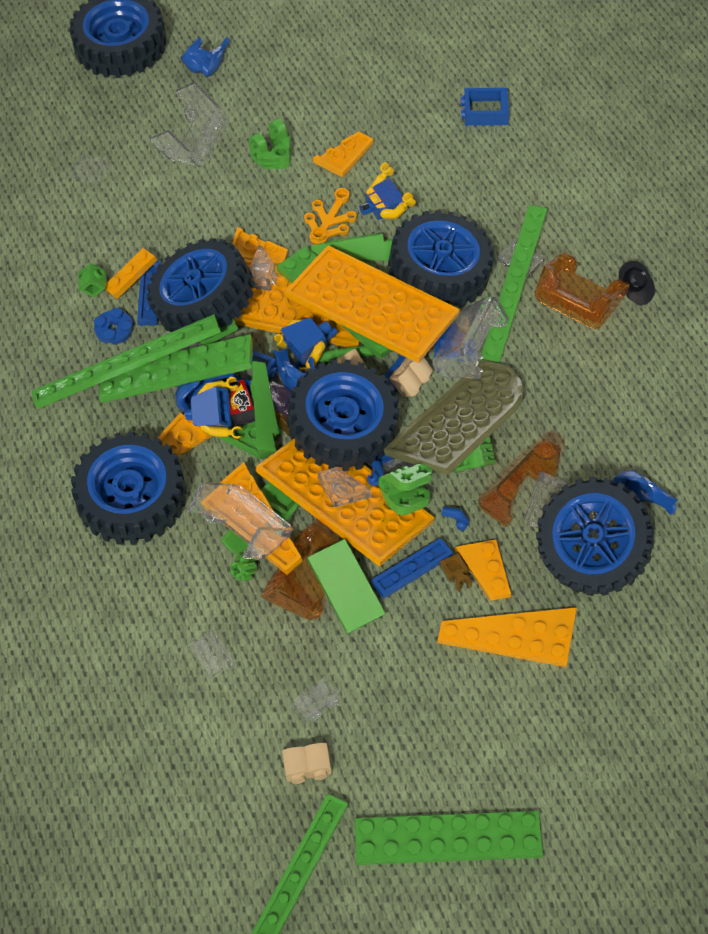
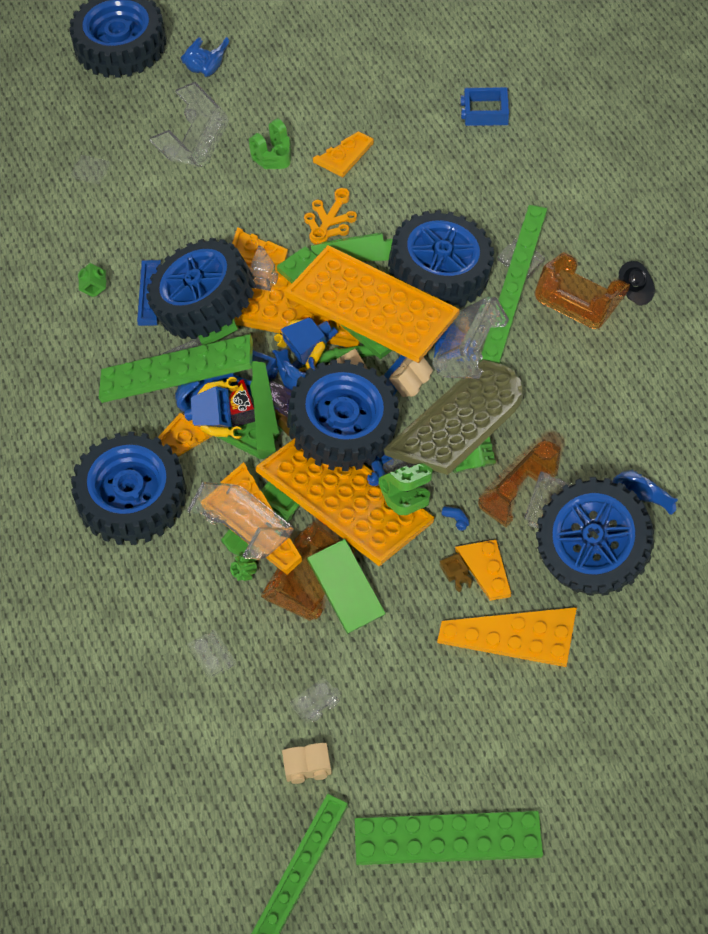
(113, 317): blue plate -> none
(125, 361): bright green plate -> none
(130, 273): light orange plate -> none
(342, 487): clear wing -> none
(384, 198): torso -> none
(411, 568): blue plate -> none

